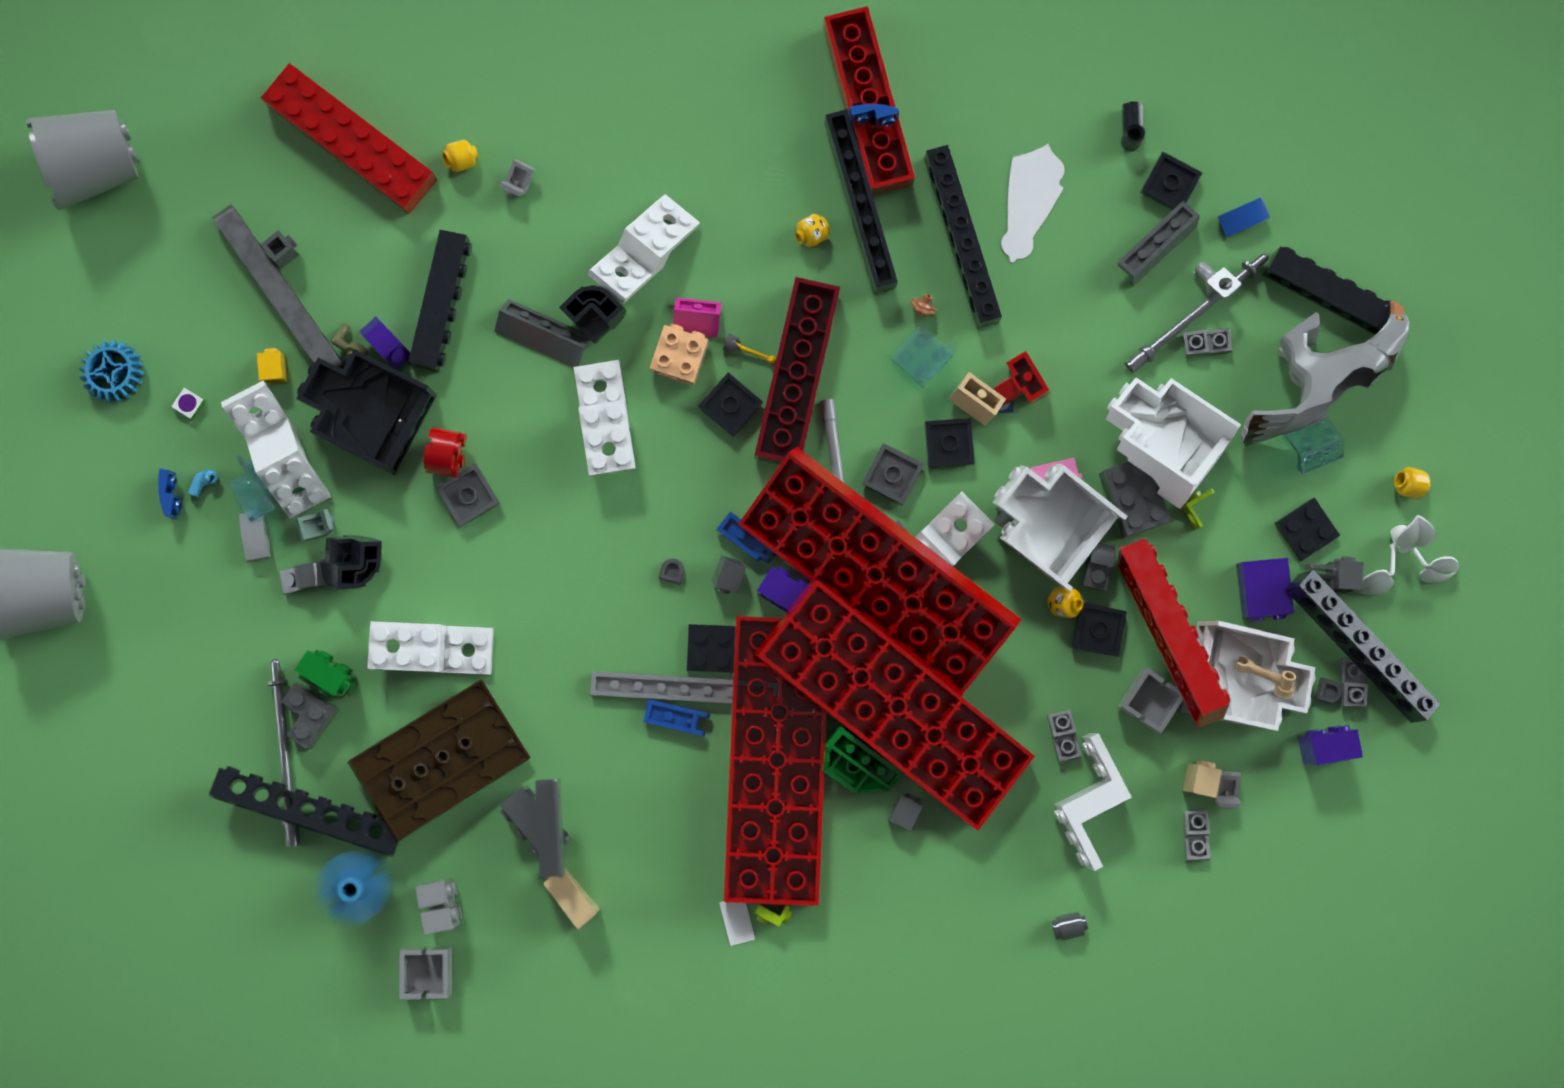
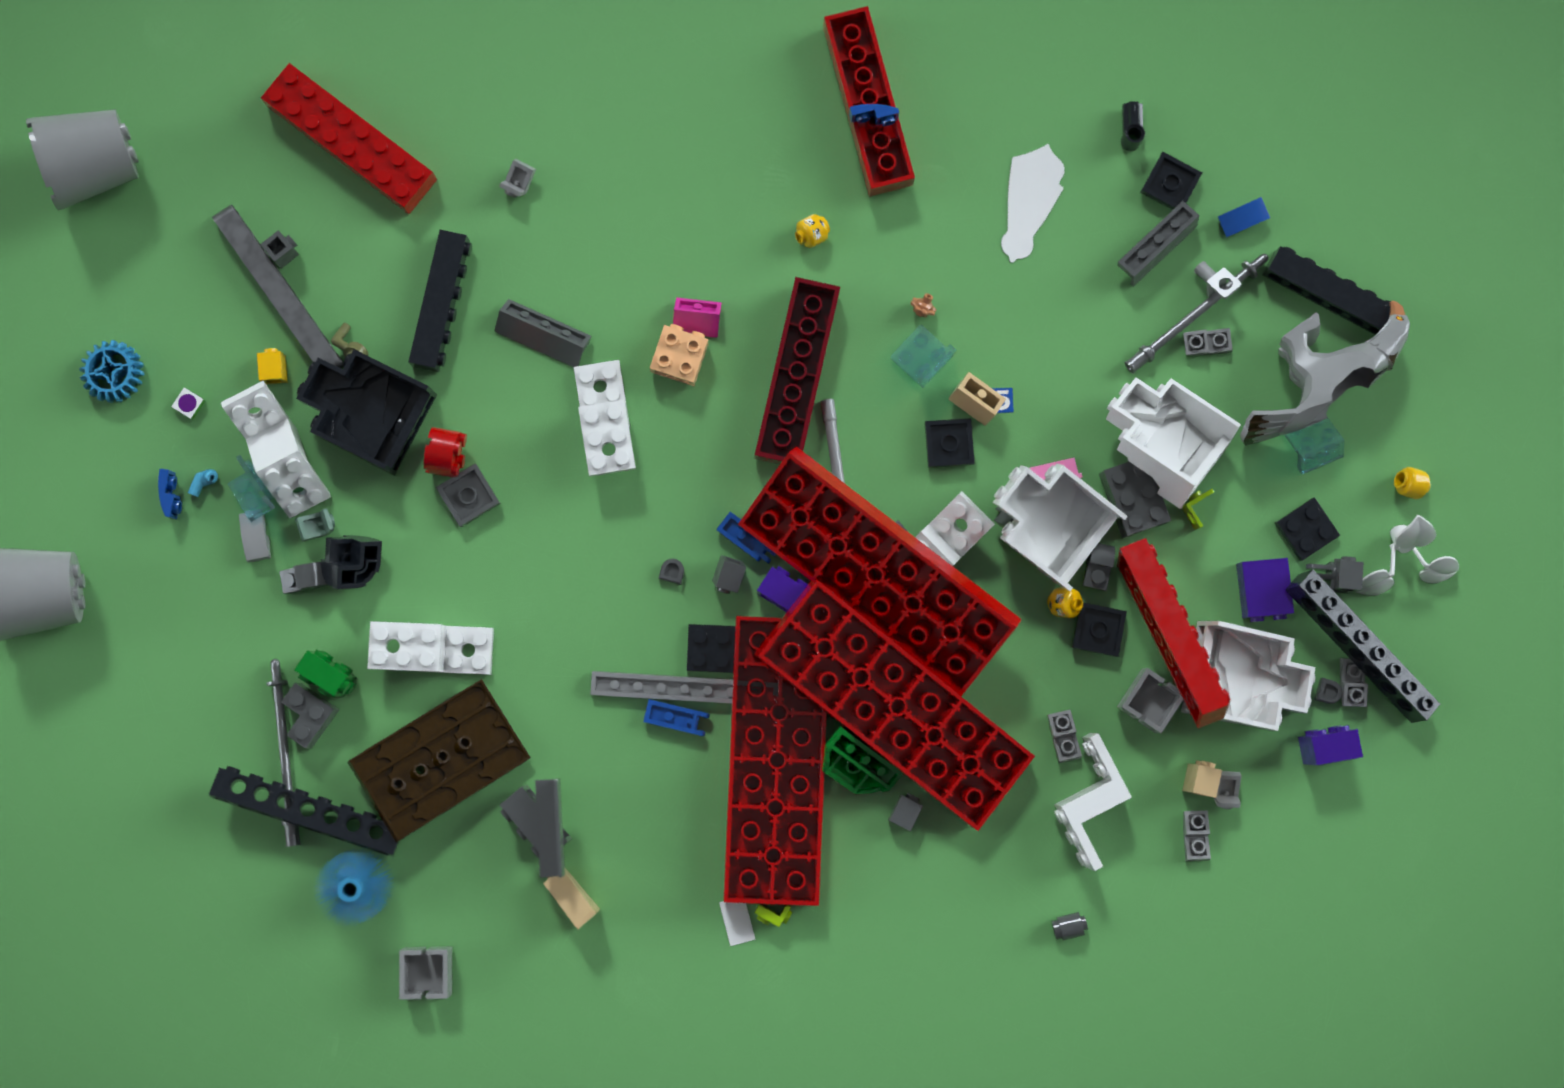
(385, 343): dark purple brick -> none
(440, 917): light grey piece -> none
(459, 156): yellow head -> none
(593, 311): black brick -> none
(643, 248): white bracket -> none
(730, 404): black plate -> none
(733, 344): hinge -> none
(860, 201): black brick -> none
(892, 474): dark grey plate -> none
(962, 236): black brick -> none
(1023, 381): red brick -> none
(1284, 684): tan brick -> none

